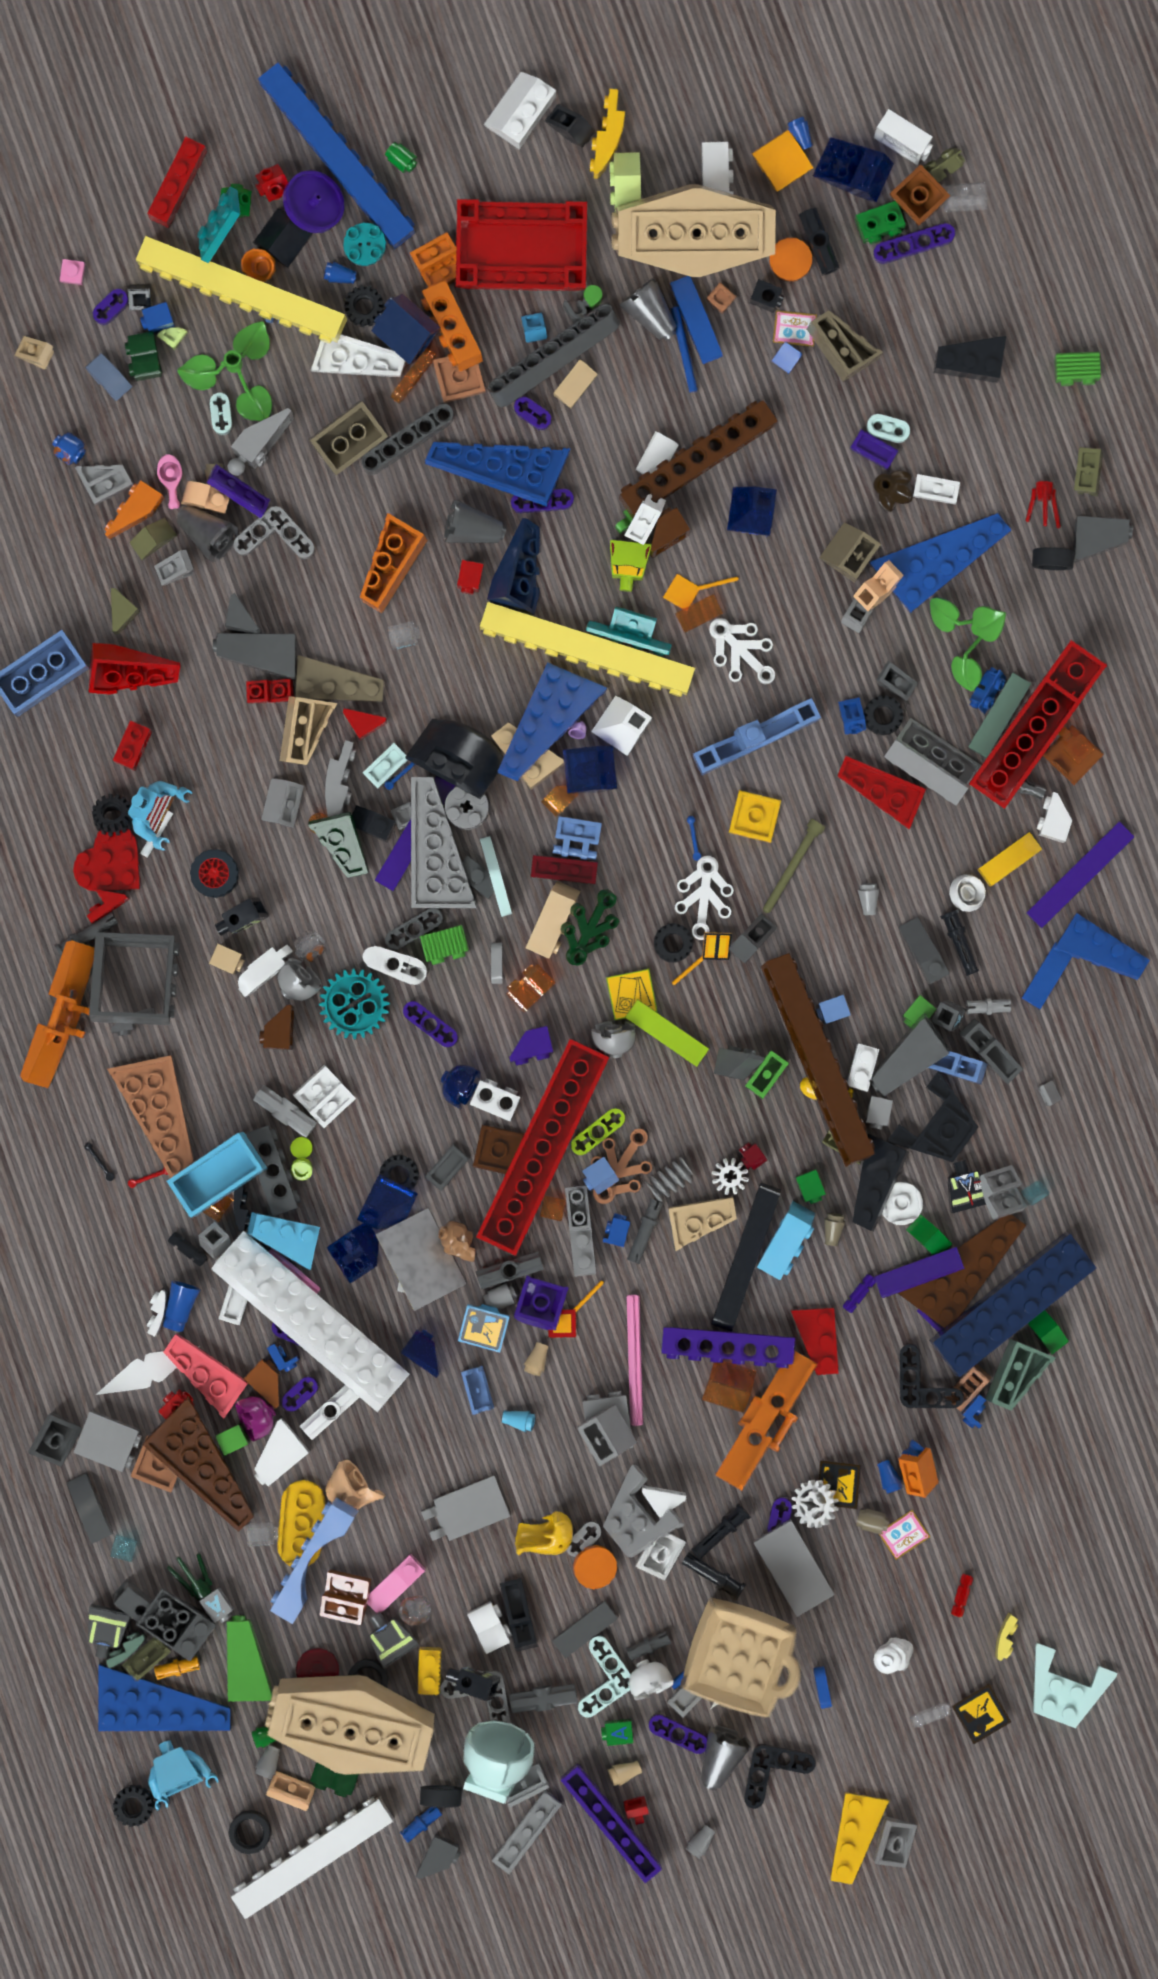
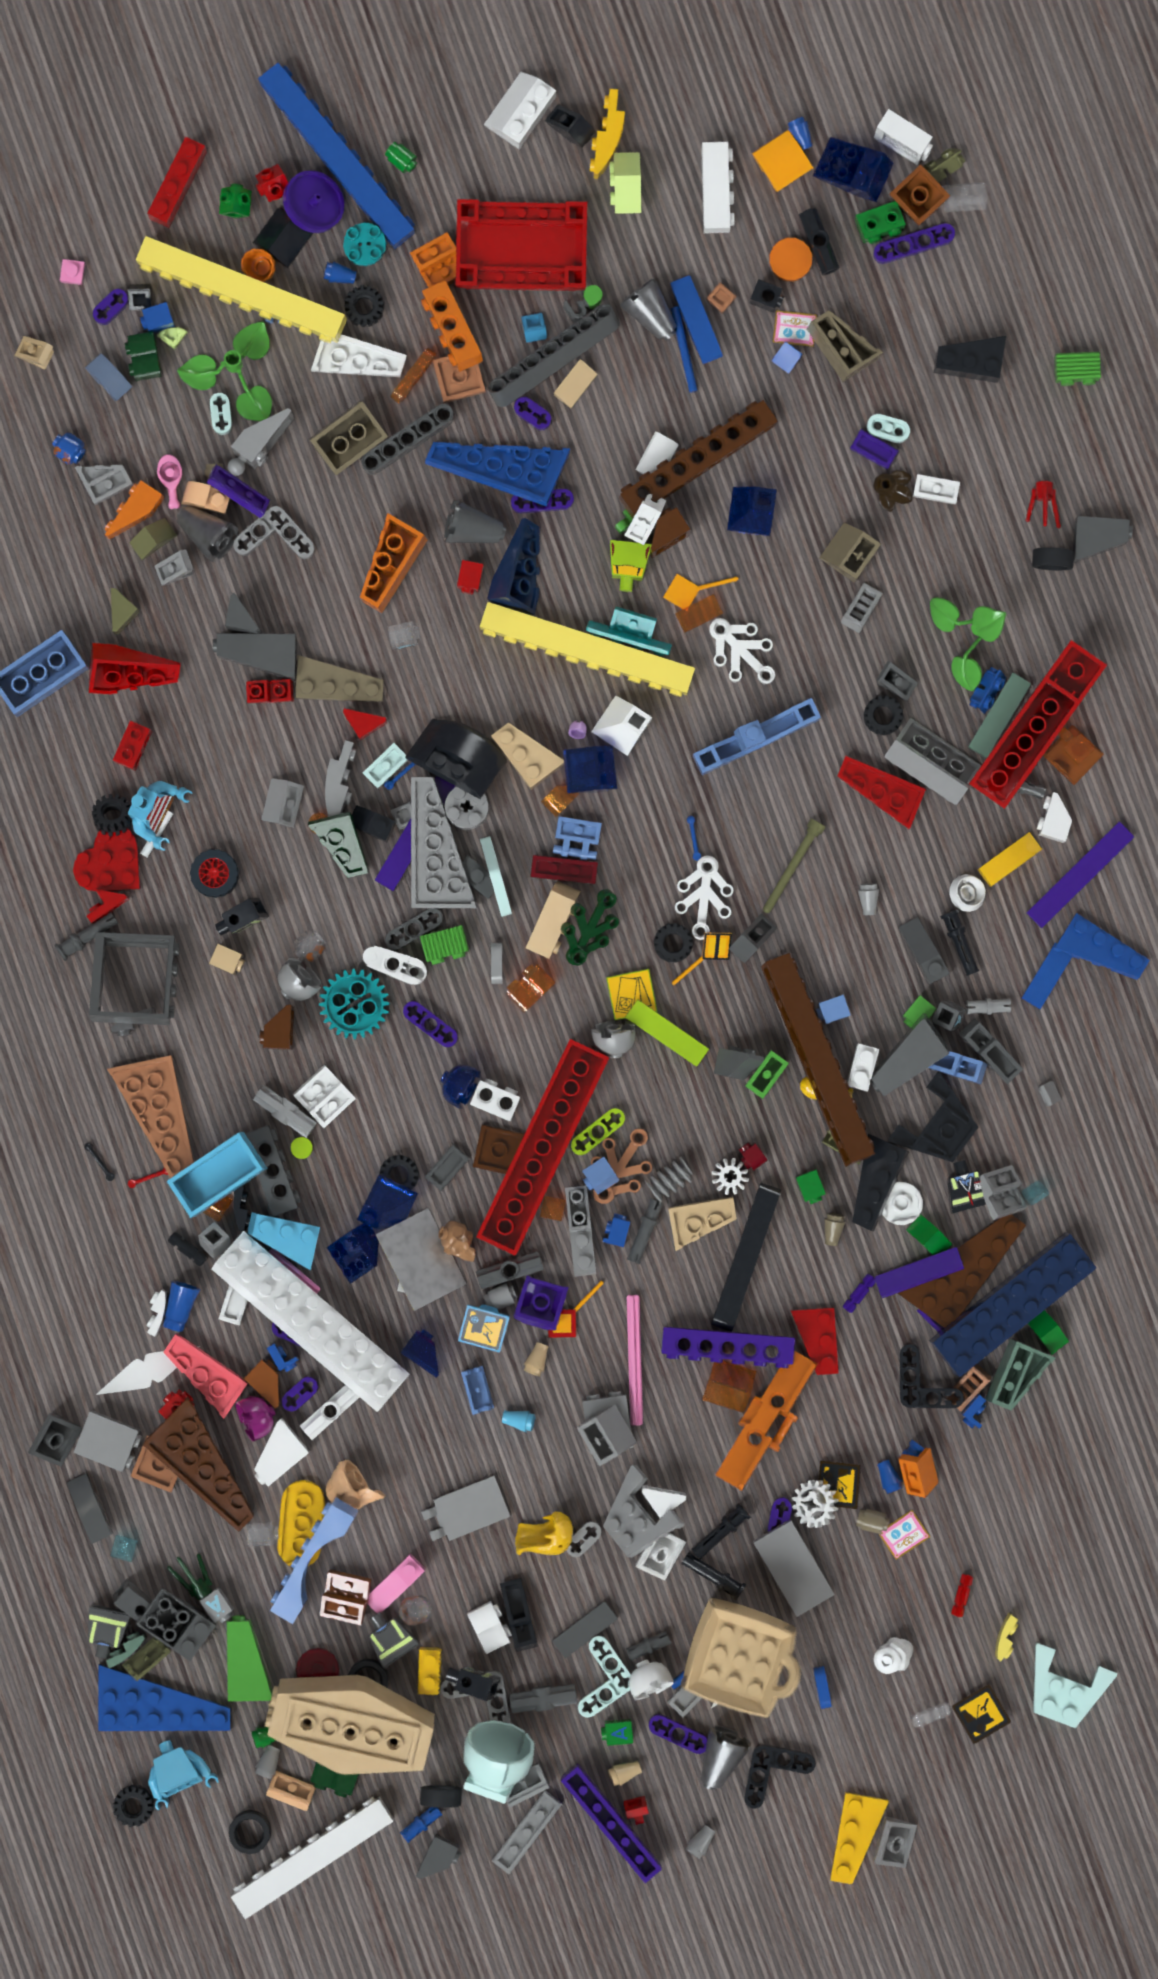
(45, 1053): orange piece -> none
(176, 1667): light orange pin -> none
(218, 224): teal plate -> none
(232, 1439): bright green panel -> none
(262, 970): white piece -> none
(301, 1169): lime tile -> none
(303, 728): tan wedge -> none
(405, 328): dark blue brick -> none
(532, 1044): dark purple slope -> none
(551, 712): blue wing -> none
(595, 1567): orange tile -> none
(678, 214): tan container -> none
(754, 816): yellow tile -> none
(787, 1241): medium azure wedge -> none
(852, 716): blue bracket -> none
(878, 1112): light grey brick -> none
(879, 586): light nougat brick -> none
(941, 558): blue wing -> none
(1088, 471): olive hinge -> none

